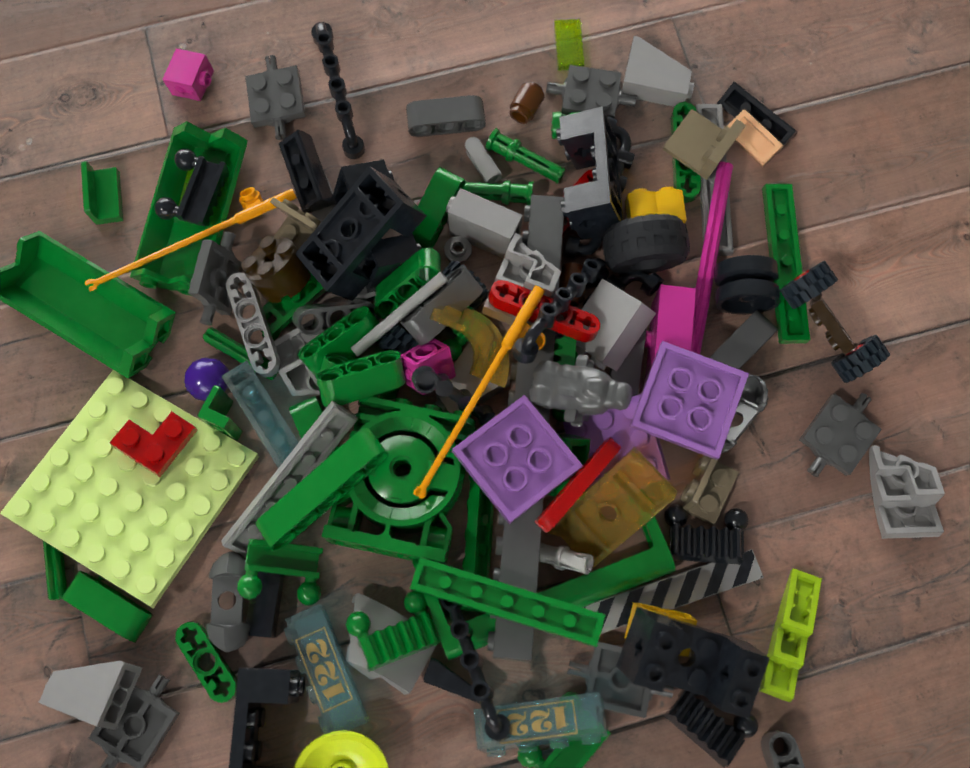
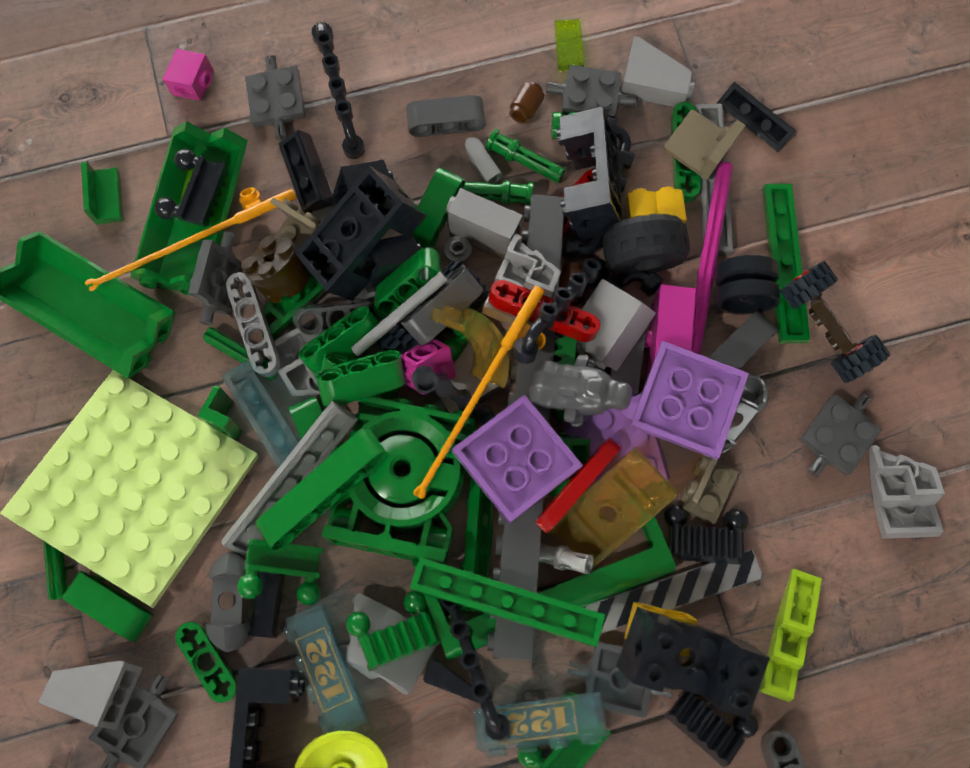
(156, 450): red plate -> none
(203, 375): dark purple hair -> none
(756, 139): light nougat tile -> none

